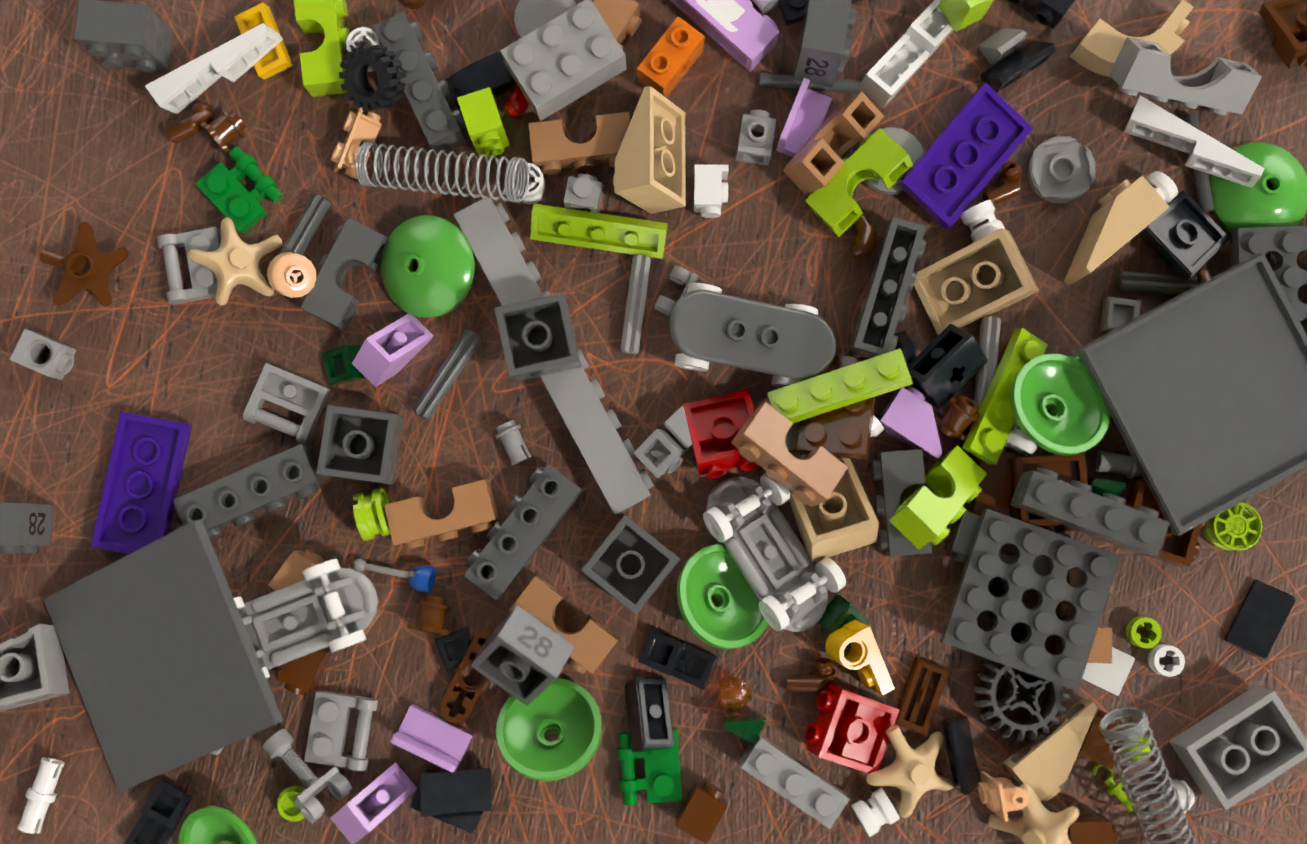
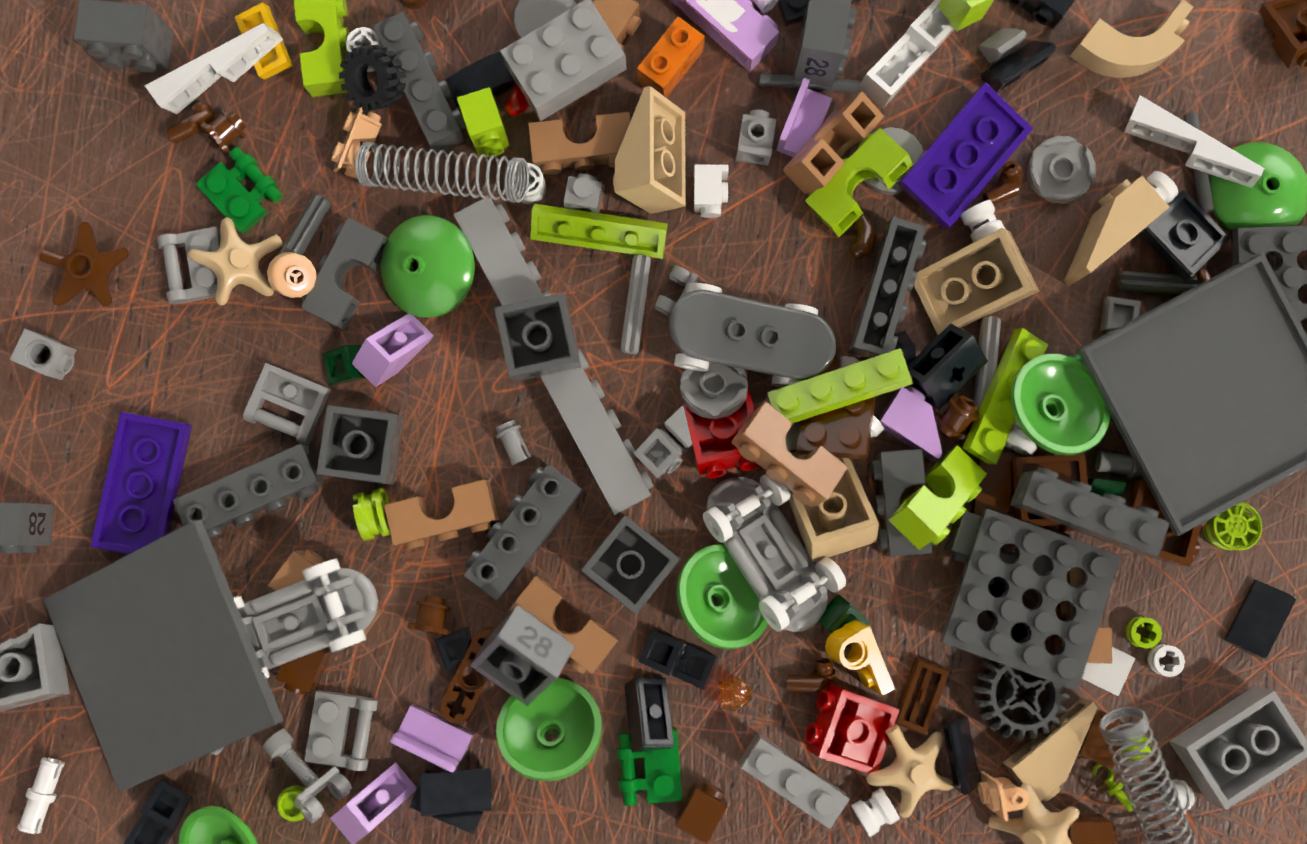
(420, 577): hinge -> none
(447, 374): dark grey axle -> none
(715, 391): none -> light grey tile
(745, 726): dark green slope -> none
(1220, 87): light grey arch -> none

